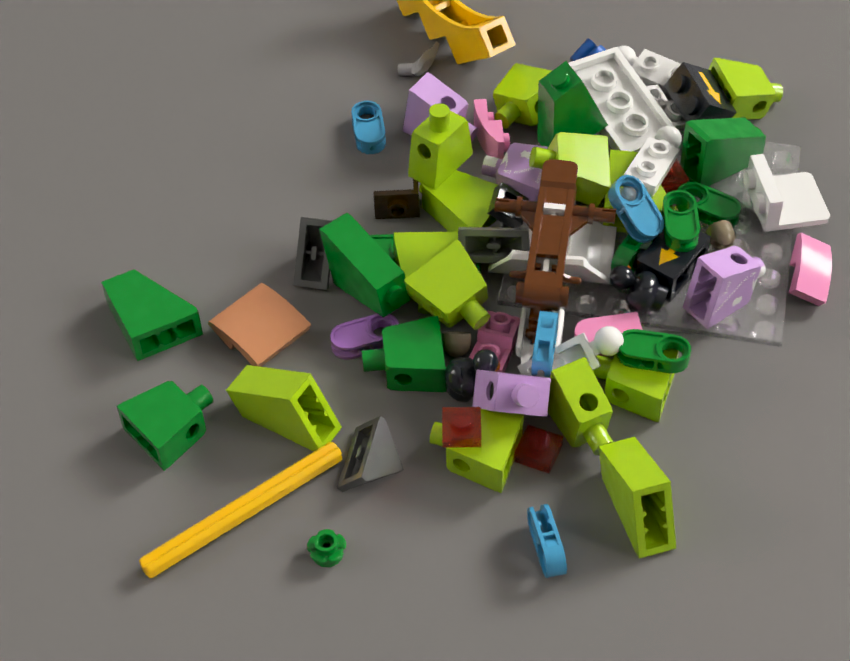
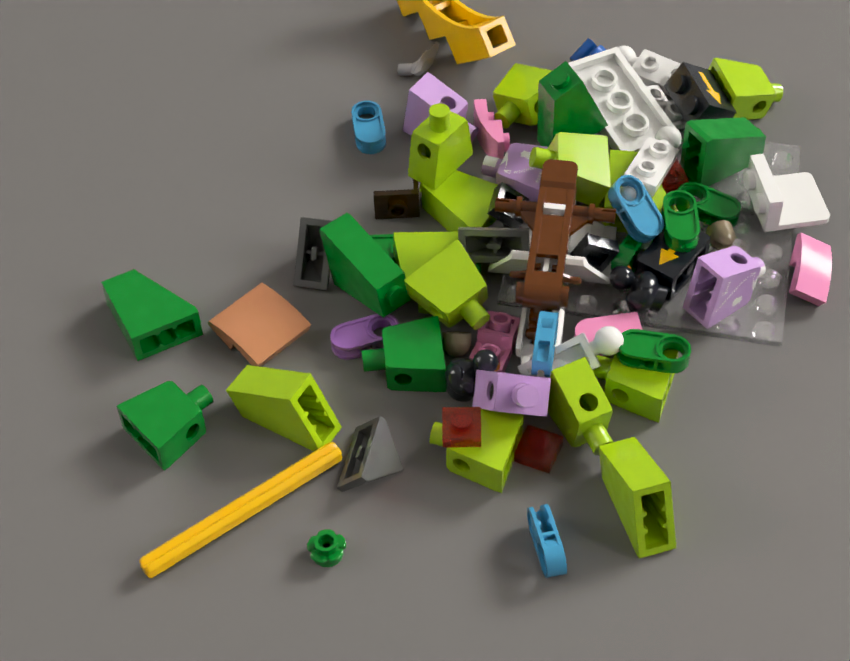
(597, 251): none -> black plate

